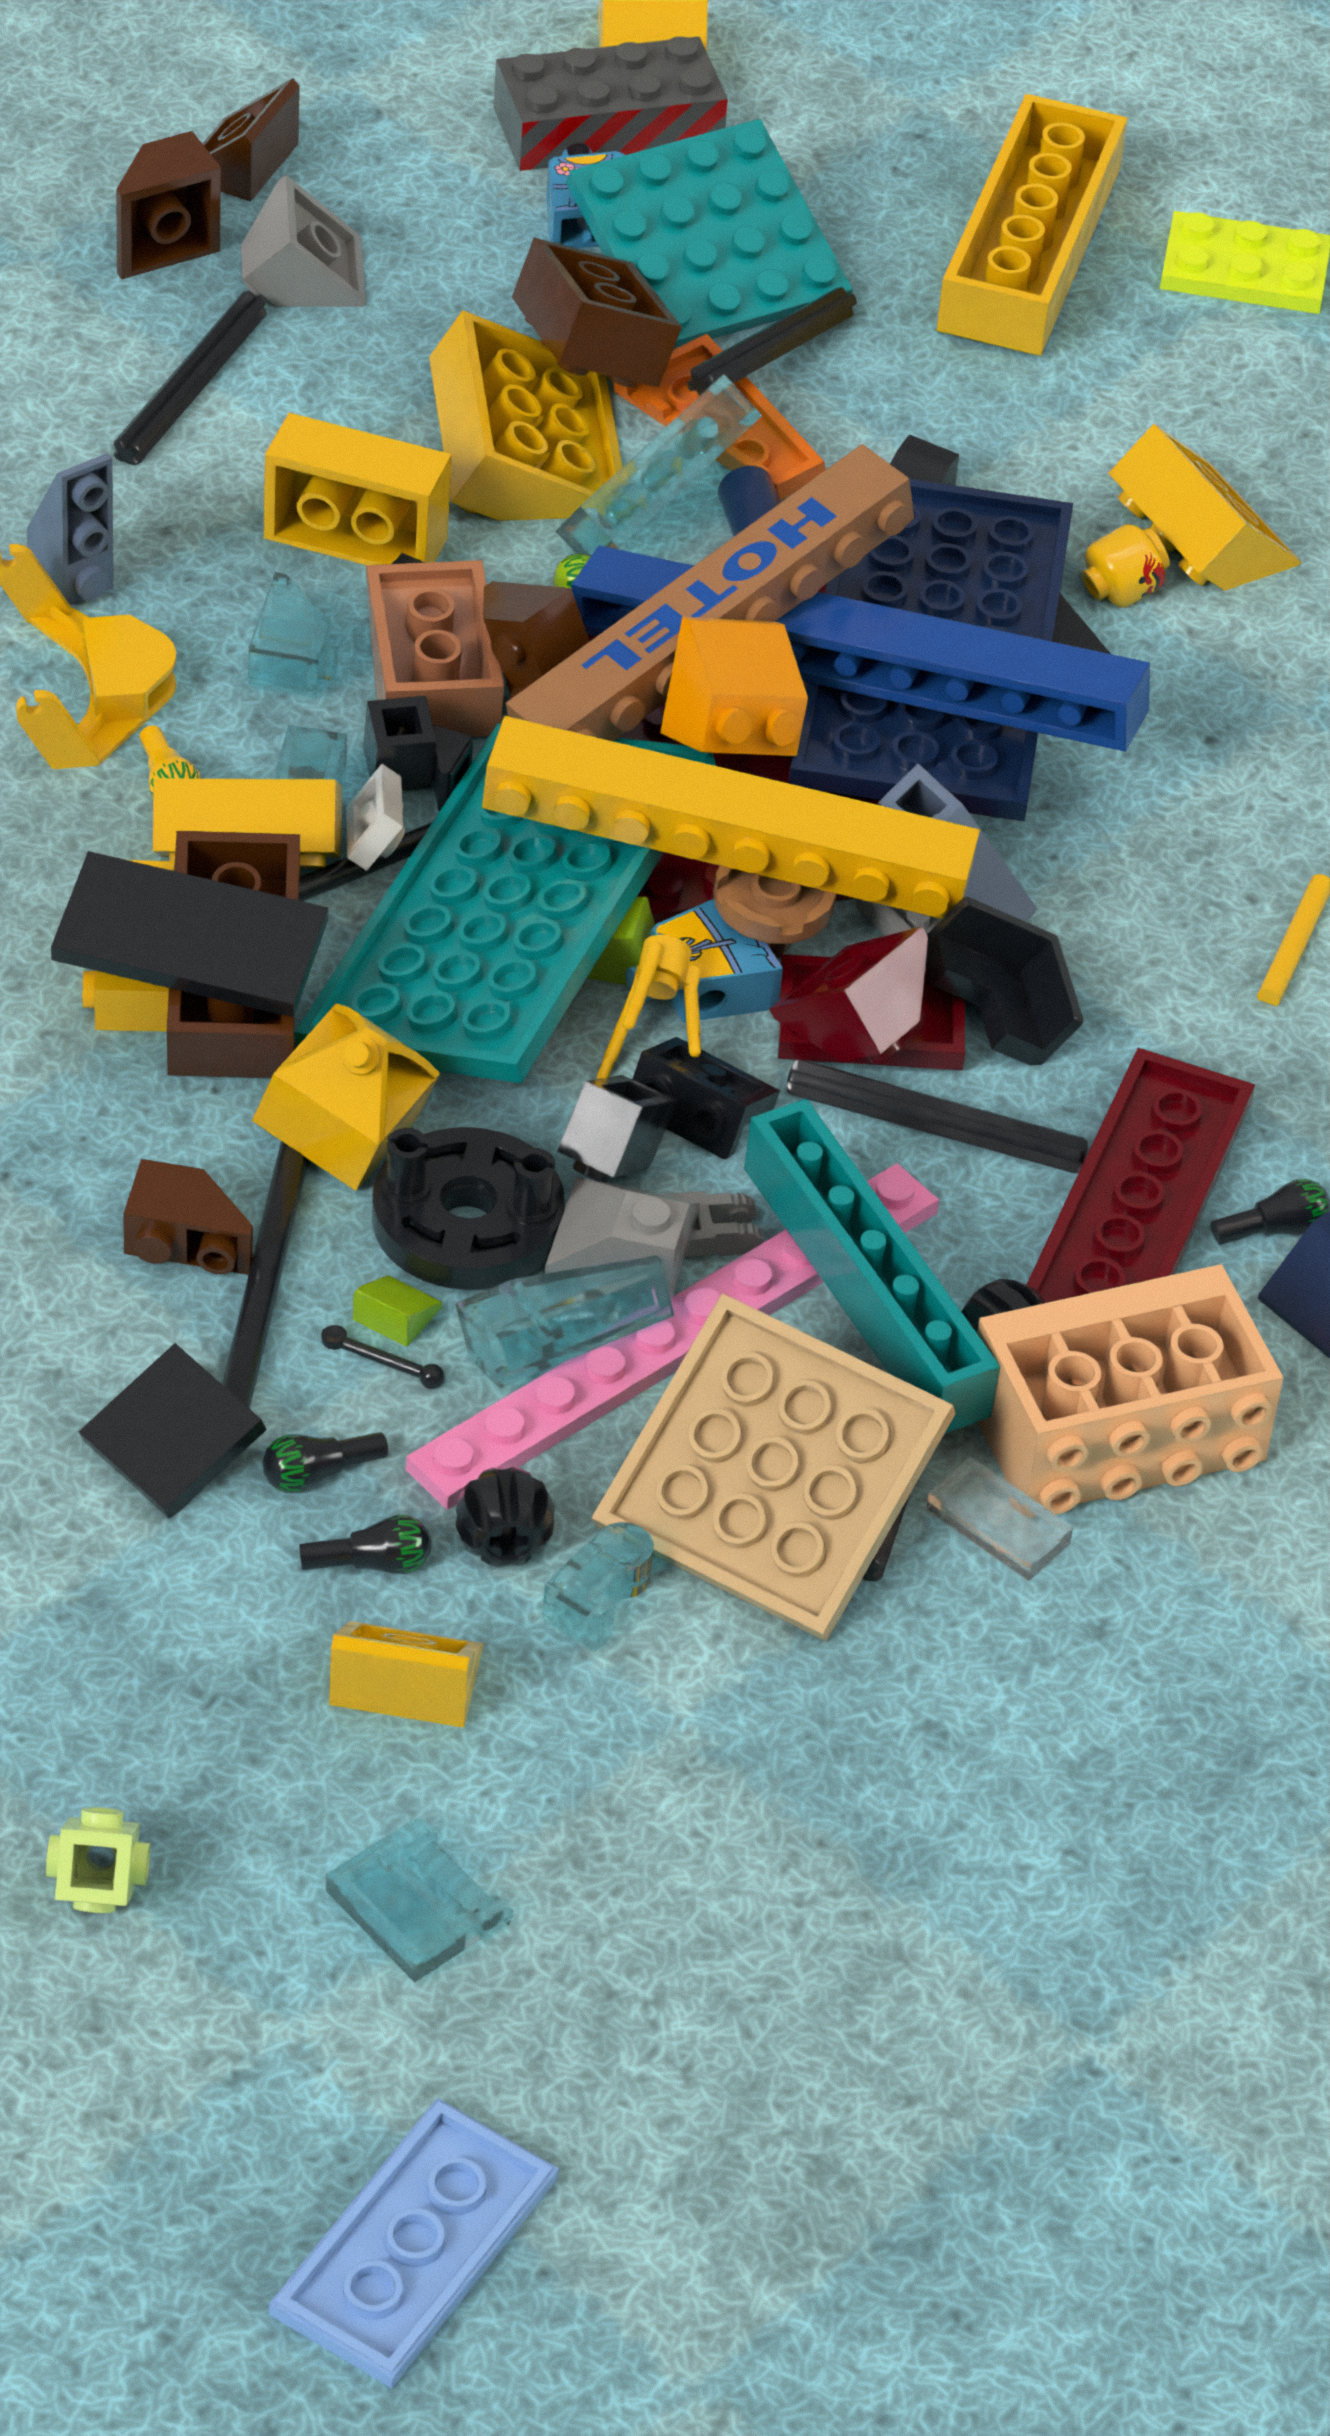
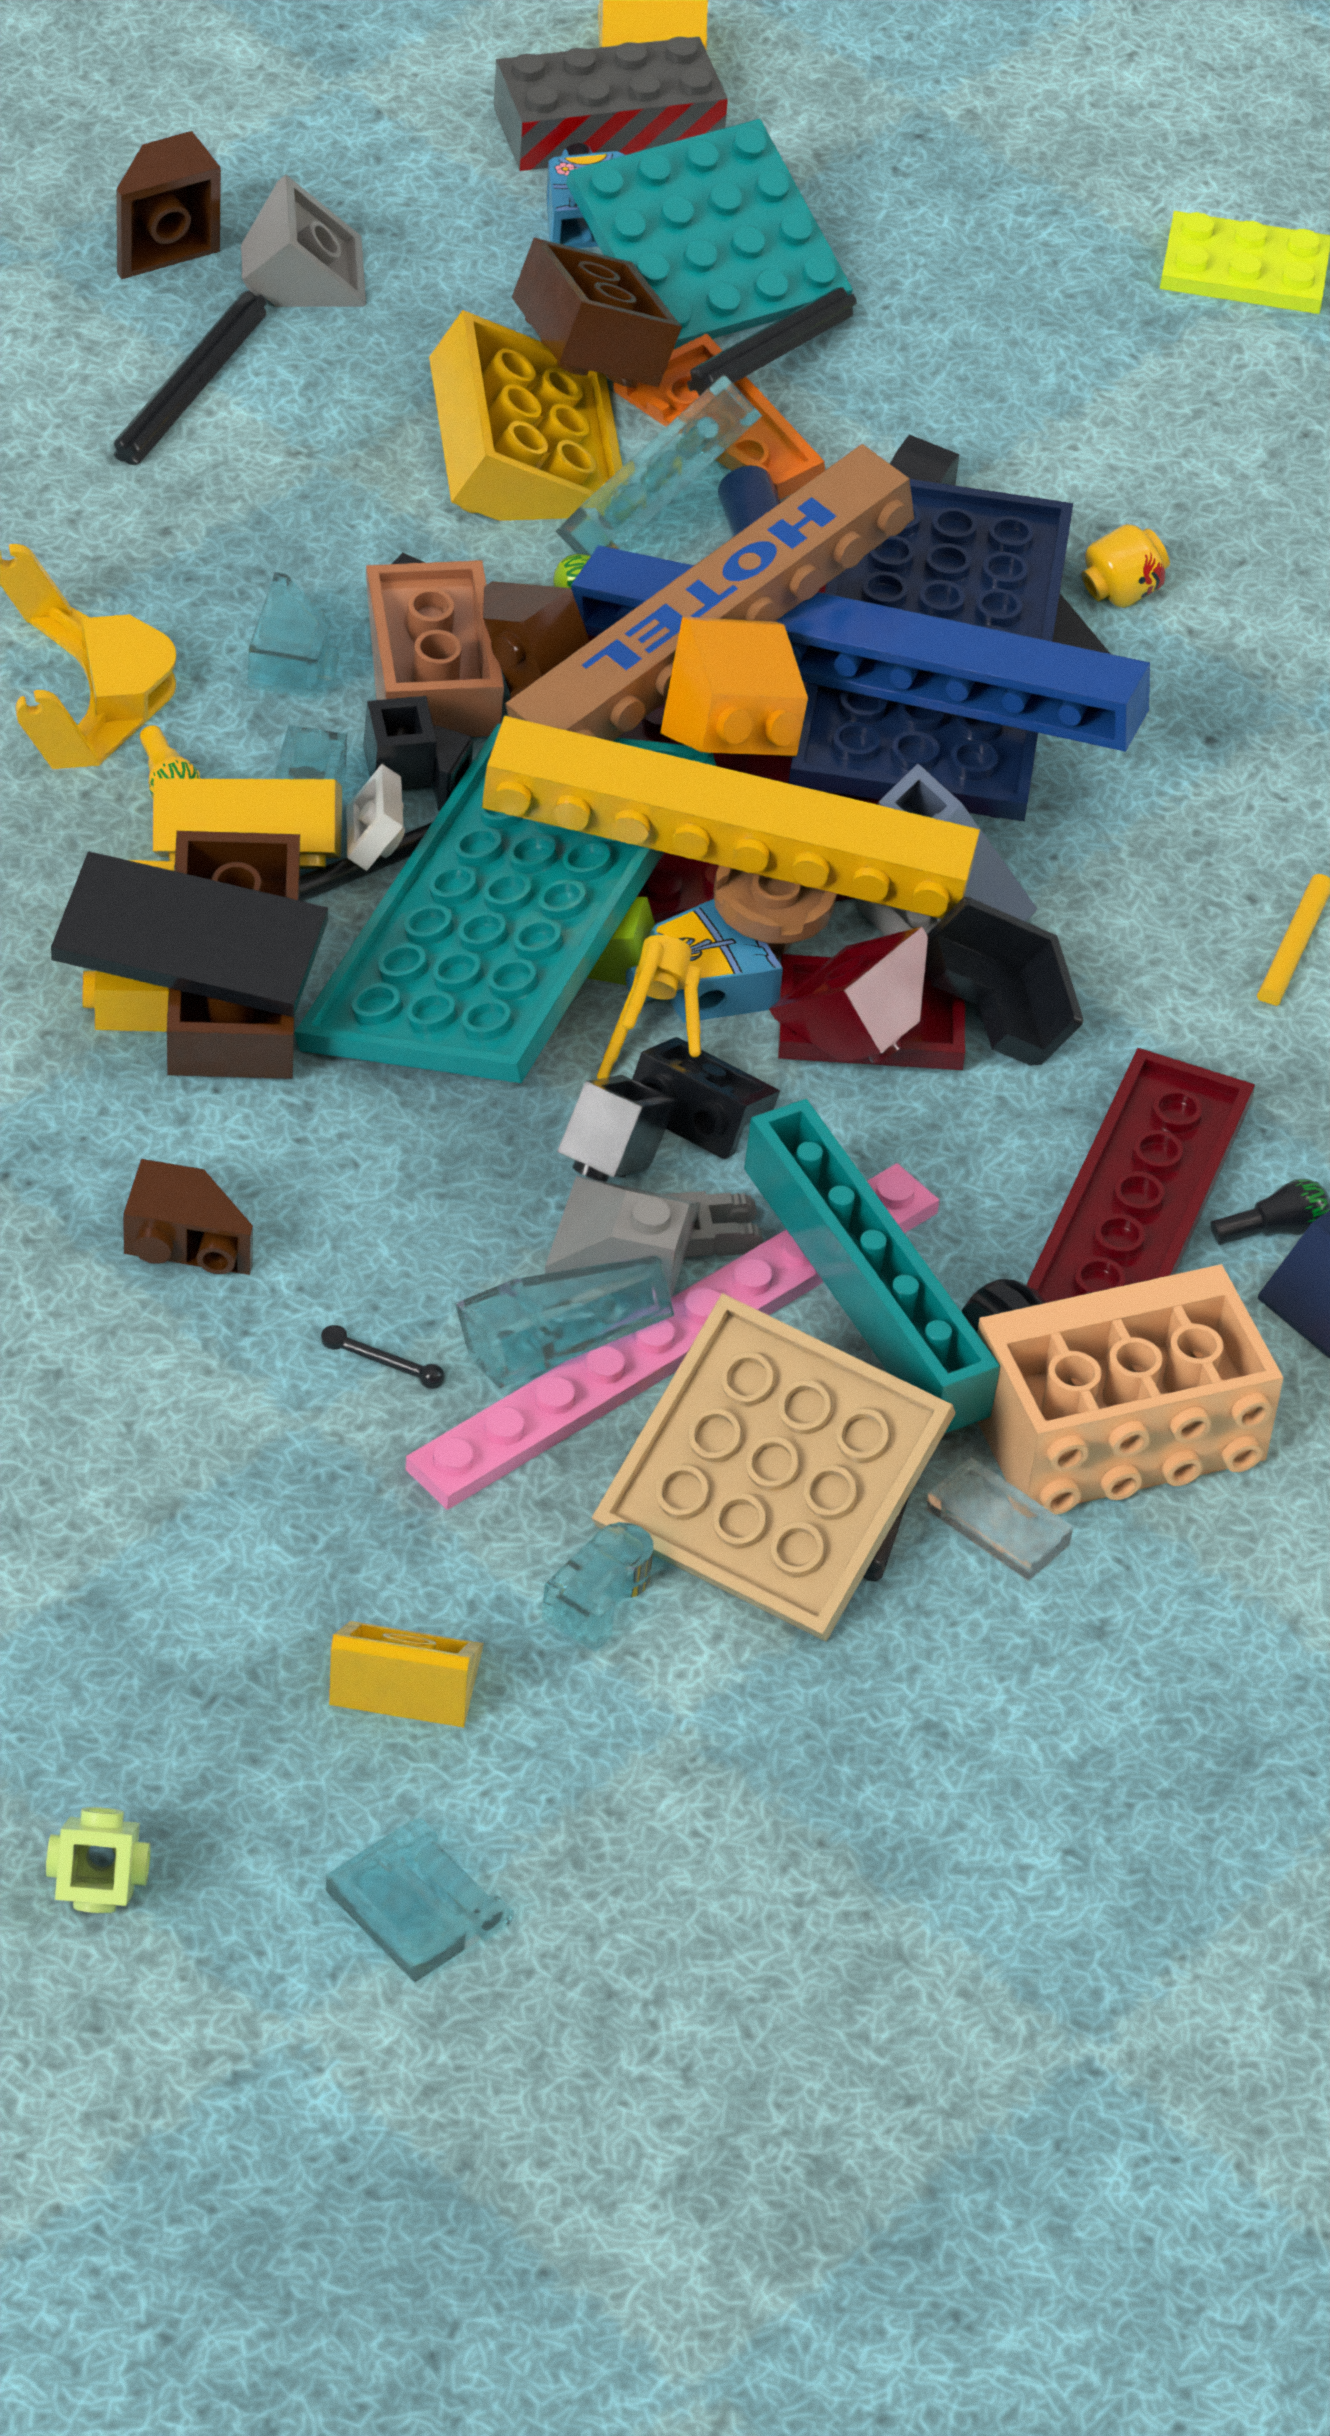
(75, 530): sand blue slope -> none
(172, 1430): black tile -> none
(256, 140): reddish brown slope -> none
(265, 1274): black piece -> none
(302, 1460): black piece -> none
(345, 1095): yellow piece -> none
(355, 493): yellow brick -> none
(391, 1546): black piece -> none
(393, 1309): lime slope -> none
(413, 2242): light blue tile -> none
(474, 1169): black piece -> none
(505, 1516): black piece -> none
(937, 1116): black axle -> none
(1032, 225): yellow brick -> none
(1198, 513): yellow slope -> none

